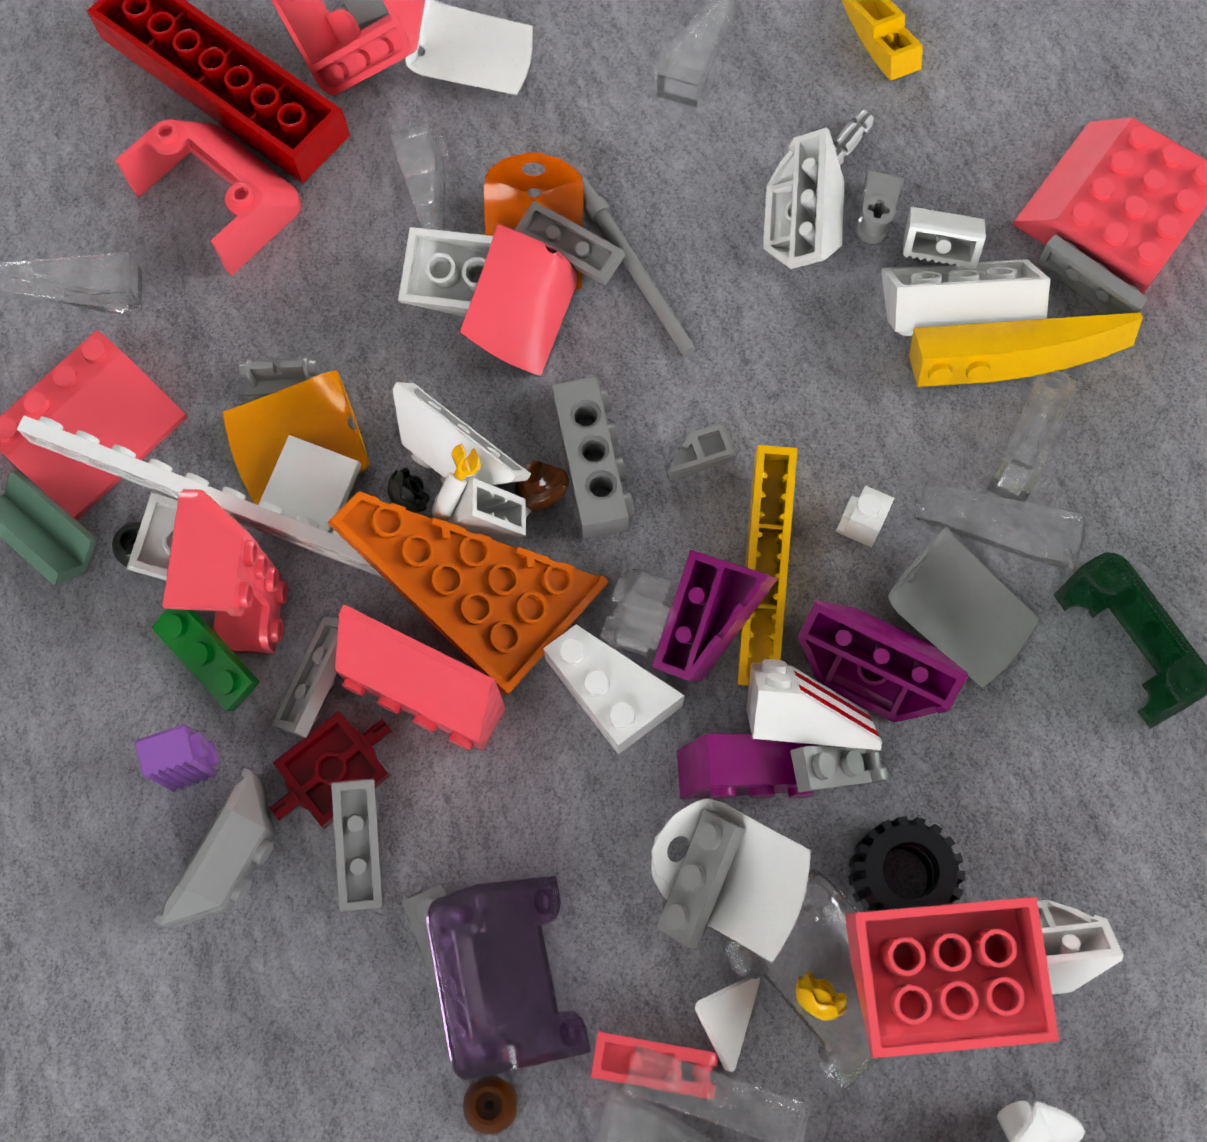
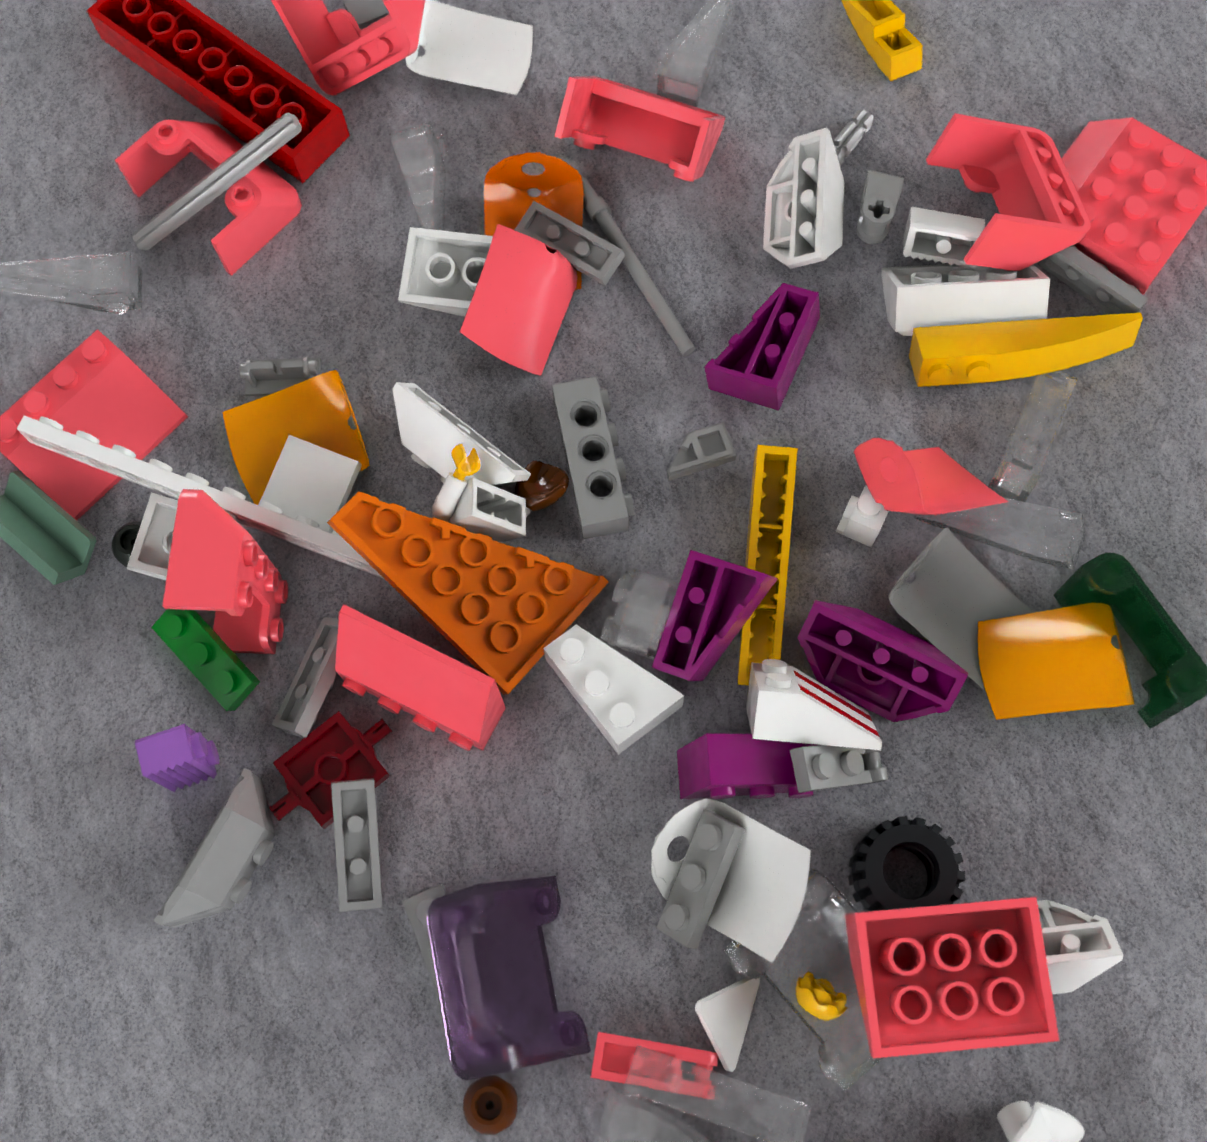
(217, 181): none -> light grey axle
(407, 491): pearl dark grey plate -> none
(639, 123): none -> coral windscreen
(768, 350): none -> magenta wedge
(920, 480): none -> coral piece
(1028, 185): none -> coral windscreen
(1053, 662): none -> light orange piece

